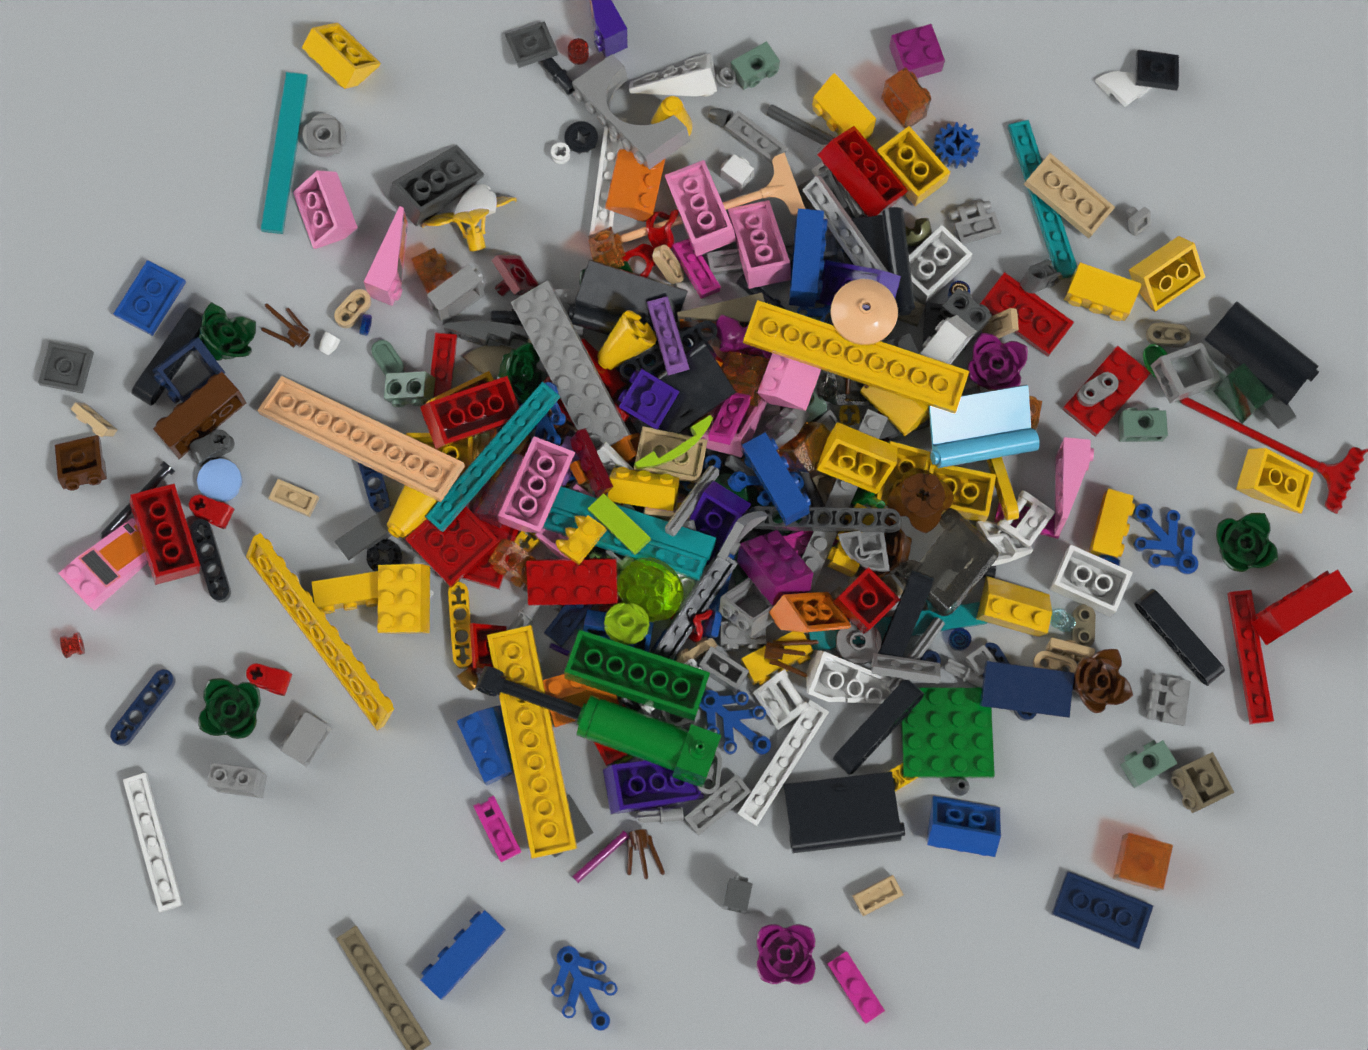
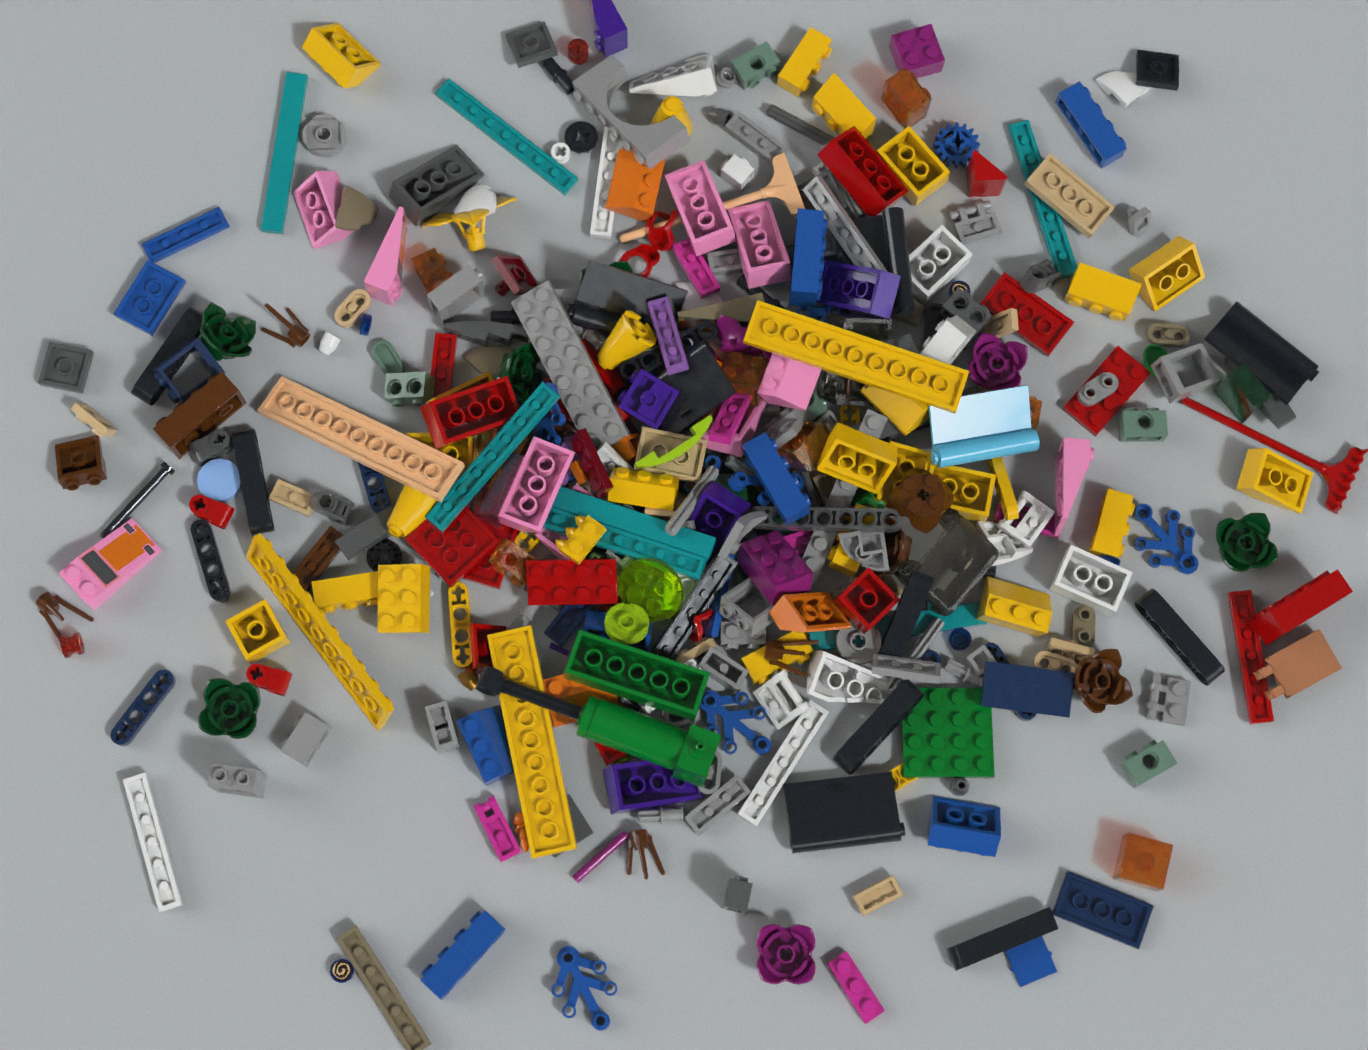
(50, 605): none -> reddish brown plant
(164, 534): red brick -> none
(185, 235): none -> blue tile
(253, 481): none -> black beam
(257, 631): none -> yellow brick
(318, 558): none -> reddish brown plate
(335, 507): none -> dark grey piece
(342, 970): none -> tile
(354, 210): none -> dark tan brick
(442, 727): none -> light grey brick
(506, 136): none -> teal tile
(518, 822): none -> orange bar
(594, 338): none -> white bush
(607, 247): clear orange brick -> none
(619, 524): lime tile -> none
(668, 264): tan plate -> none
(805, 62): none -> yellow brick
(860, 325): light nougat dish -> none
(919, 232): olive hair -> none
(984, 177): none -> red slope
(1002, 938): none -> black beam
(1031, 961): none -> blue piece
(1064, 625): clear light blue bush -> none
(1090, 124): none -> blue brick
(1201, 783): dark tan plate -> none
(1299, 665): none -> nougat tile

